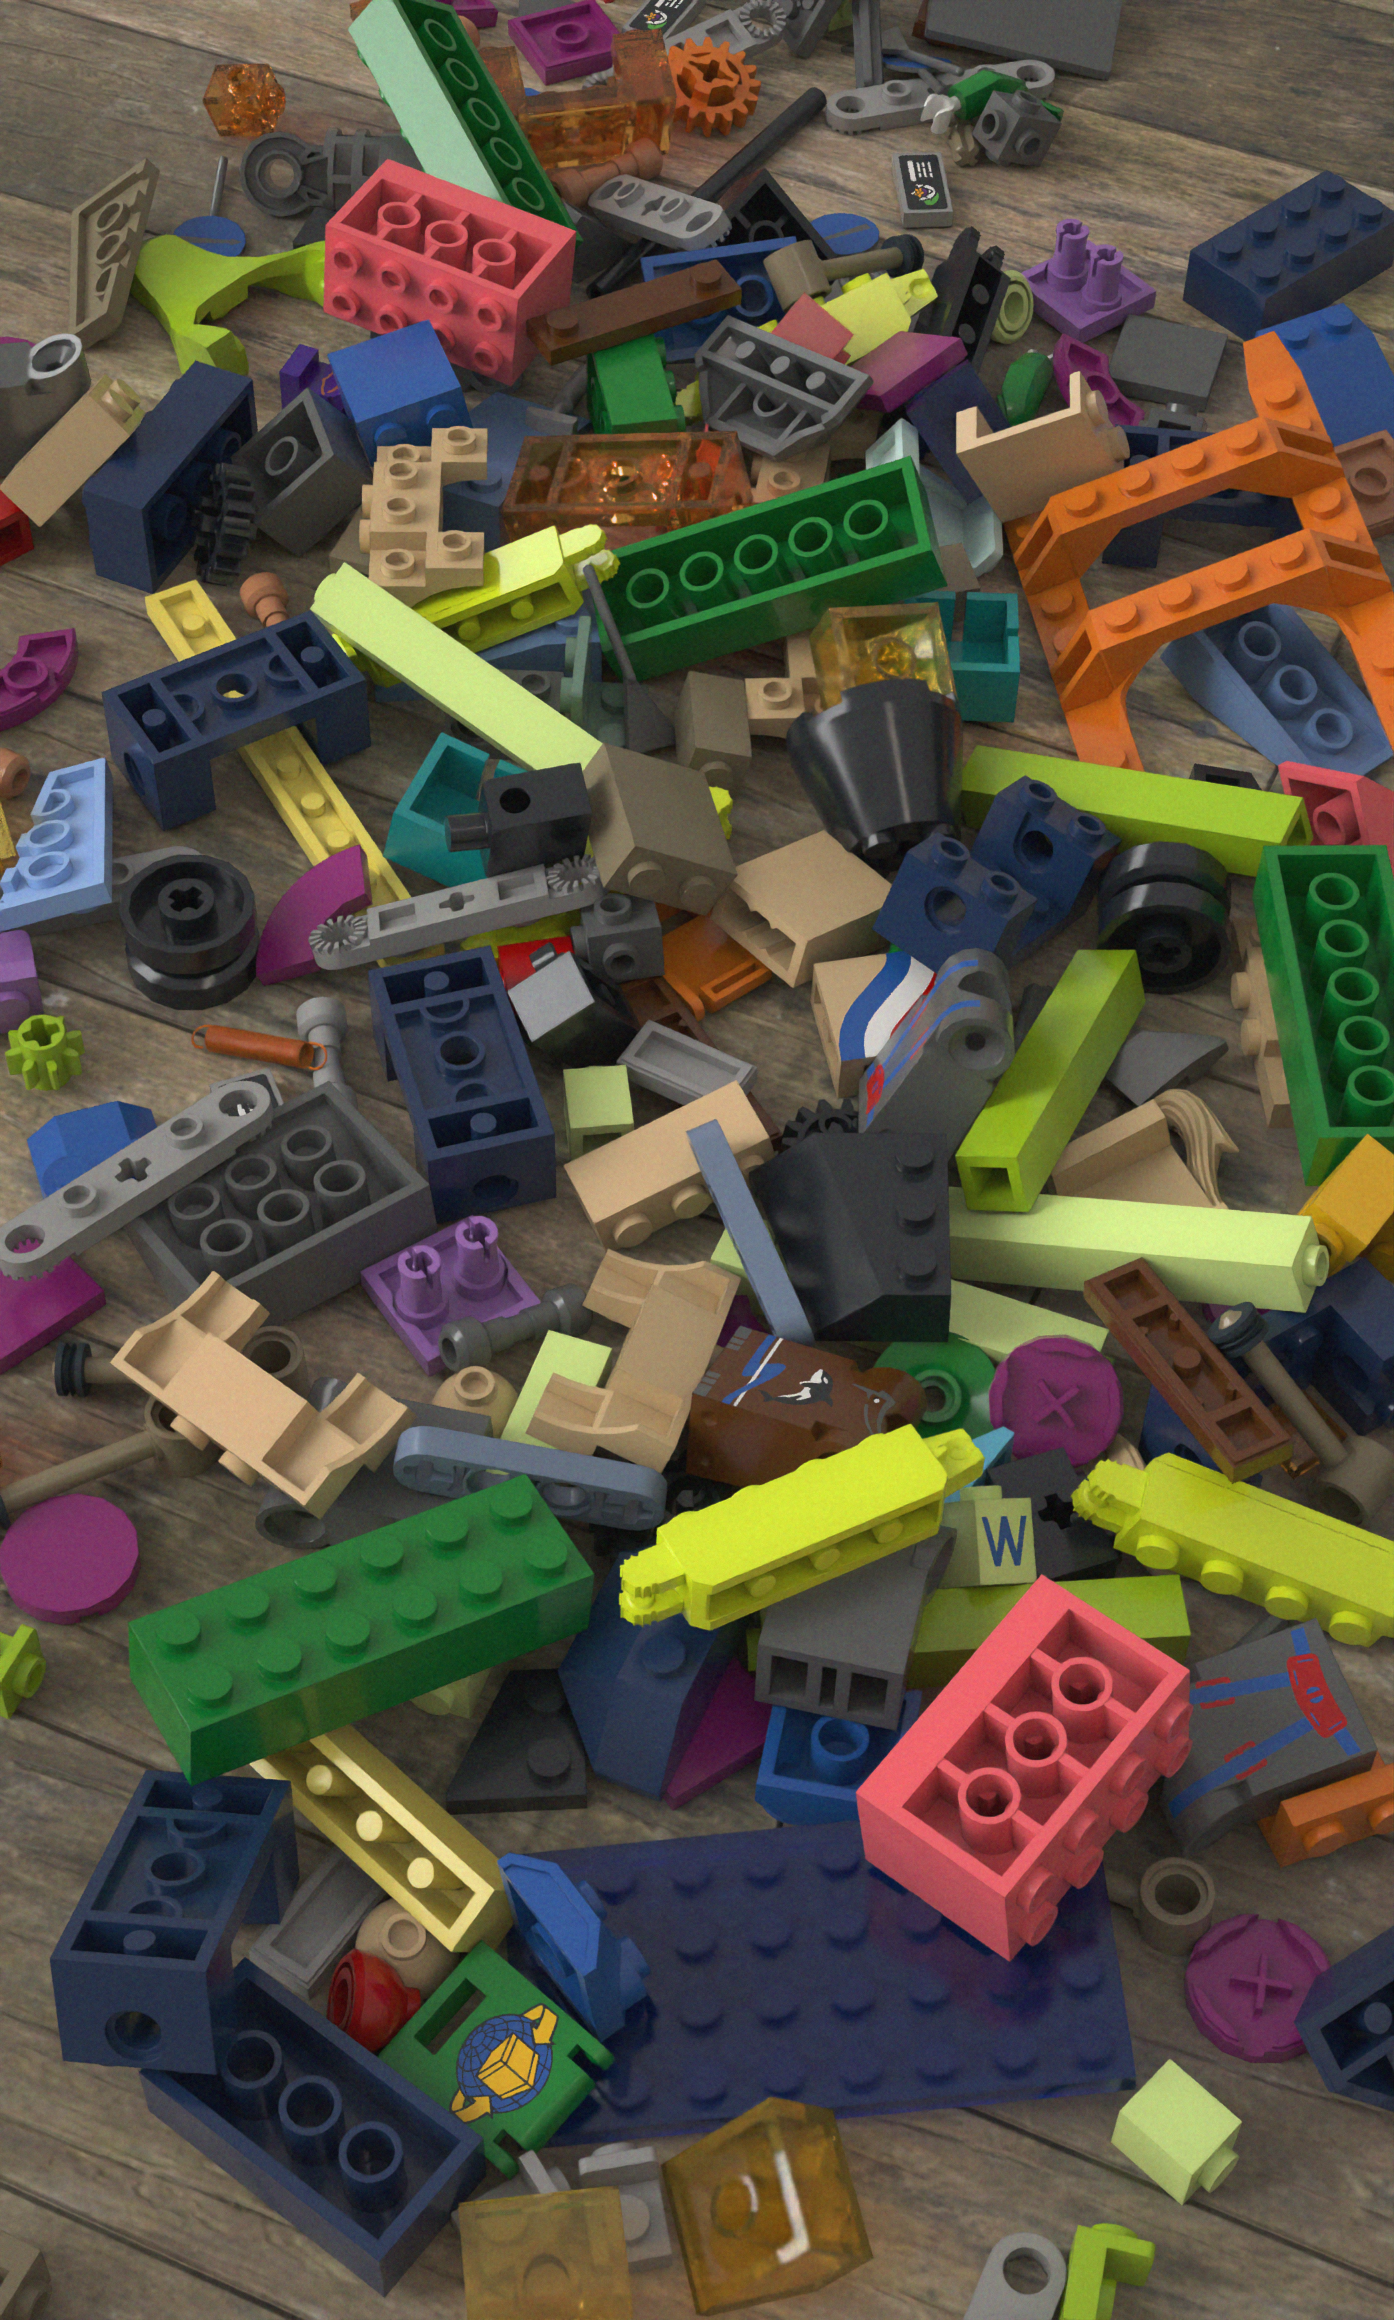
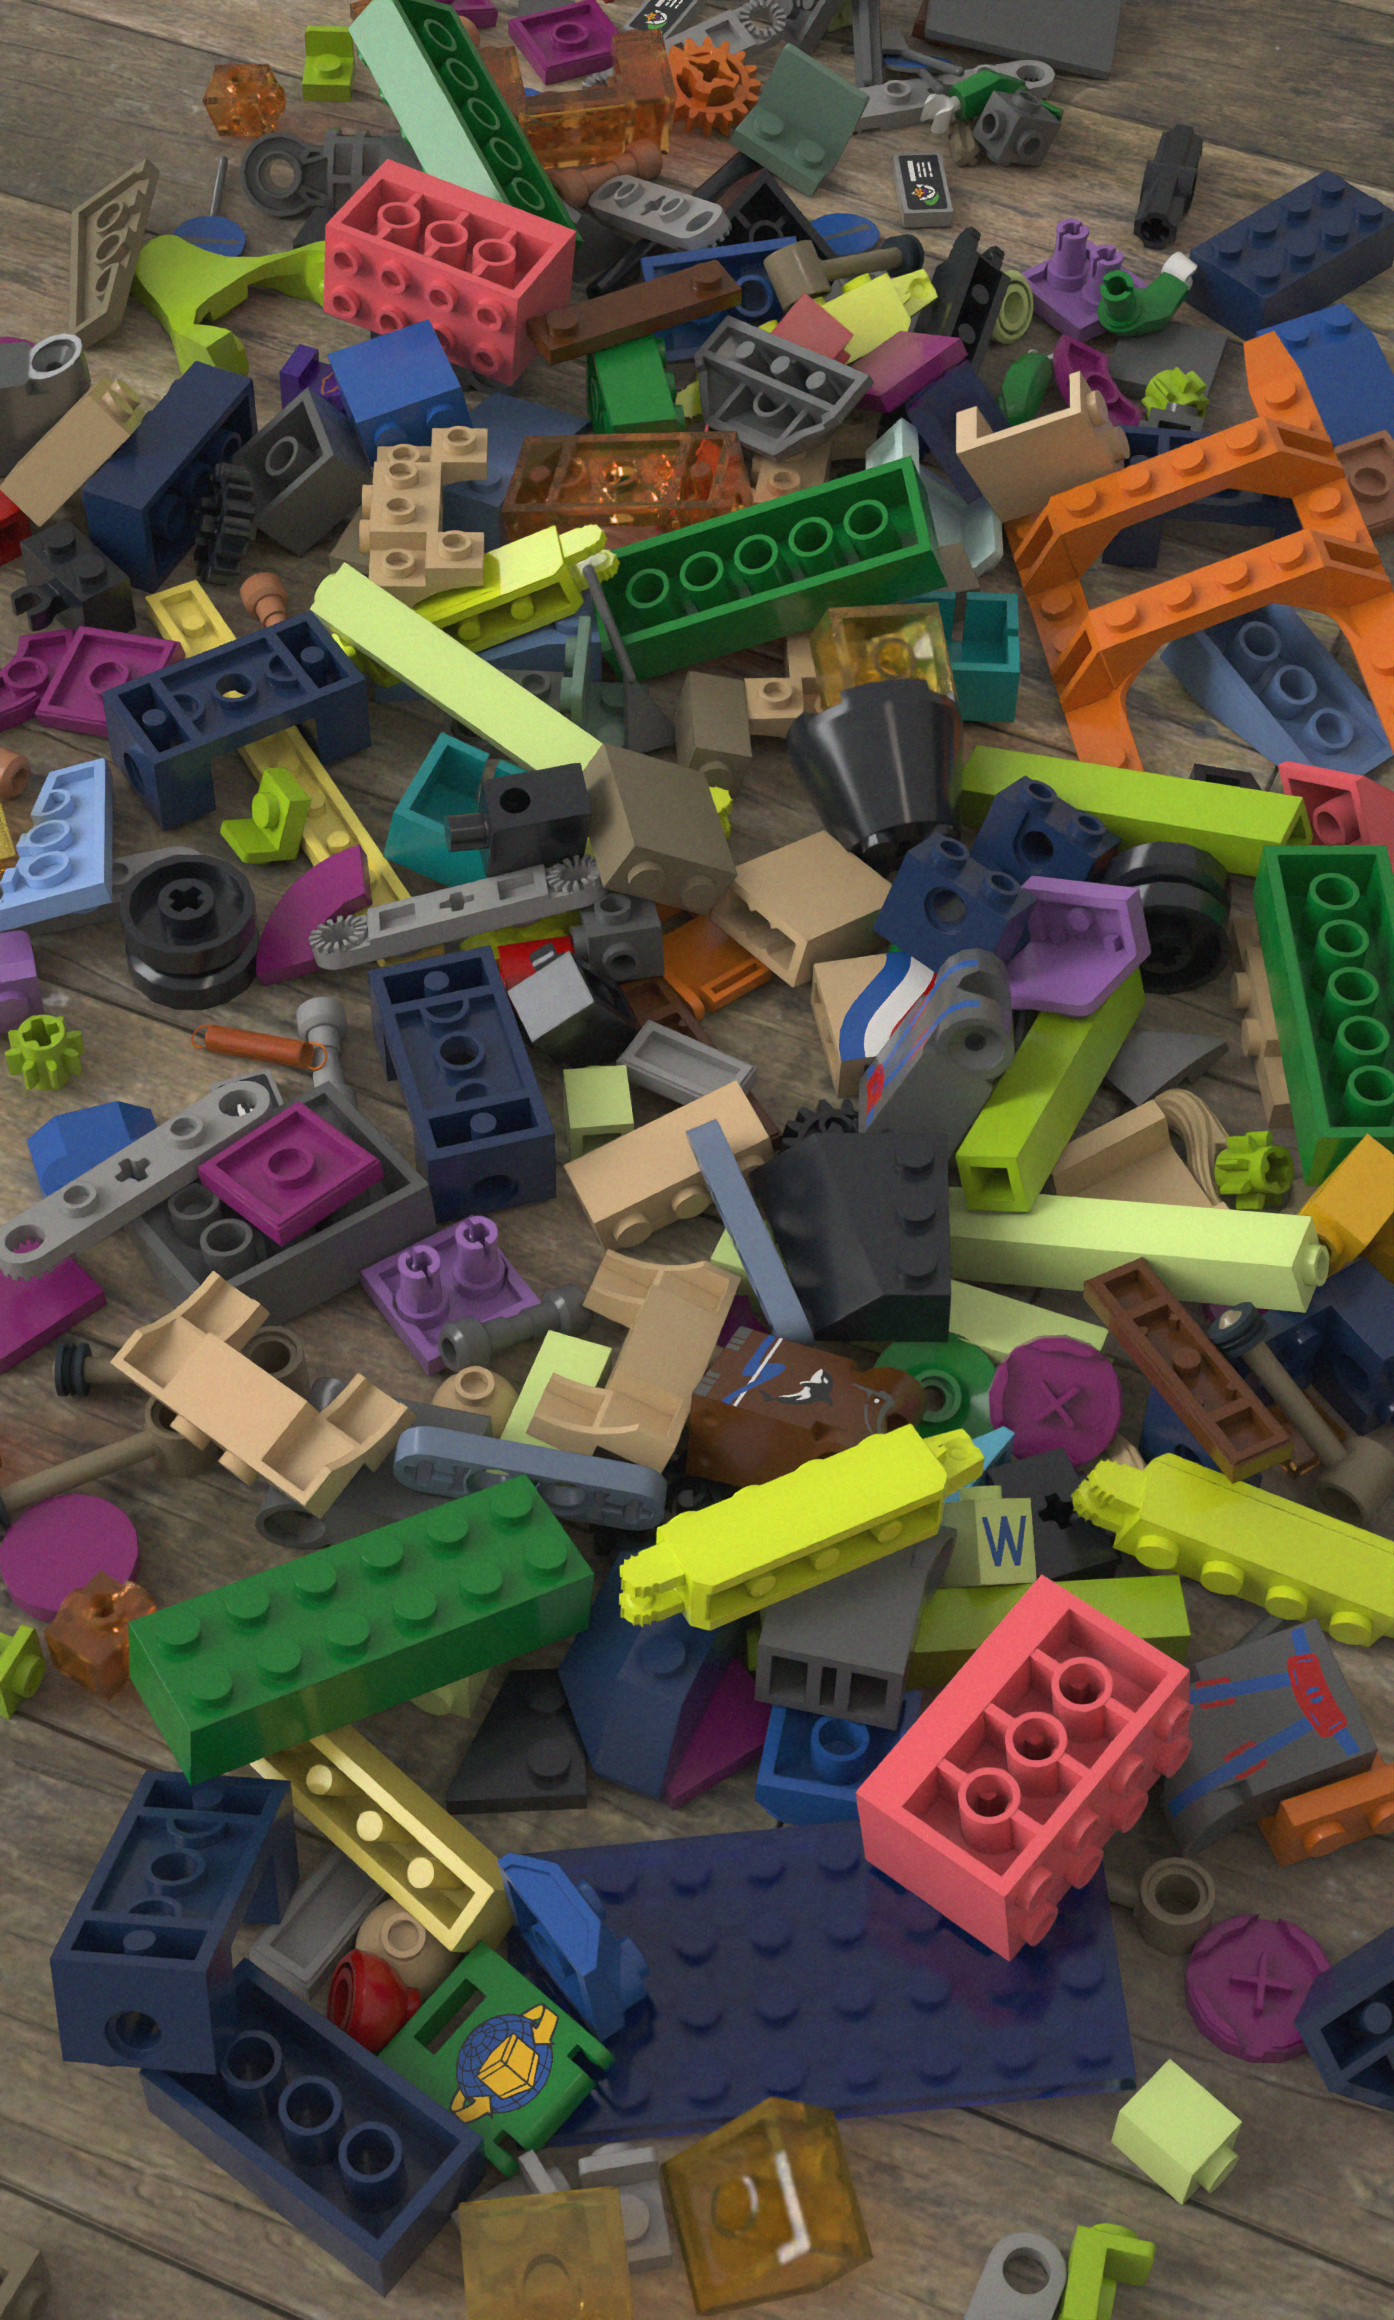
(72, 583): none -> black brick
(91, 1633): none -> clear orange brick
(94, 664): none -> magenta tile
(276, 821): none -> lime bracket
(290, 1173): none -> magenta tile
(328, 64): none -> lime bracket
(557, 420): light grey piece -> none
(801, 121): none -> sand green bracket
(1080, 946): none -> medium lavender bracket
(1140, 311): none -> green arm
(1168, 187): none -> black piece
(1178, 388): none -> lime gear
(1254, 1170): none -> lime gear

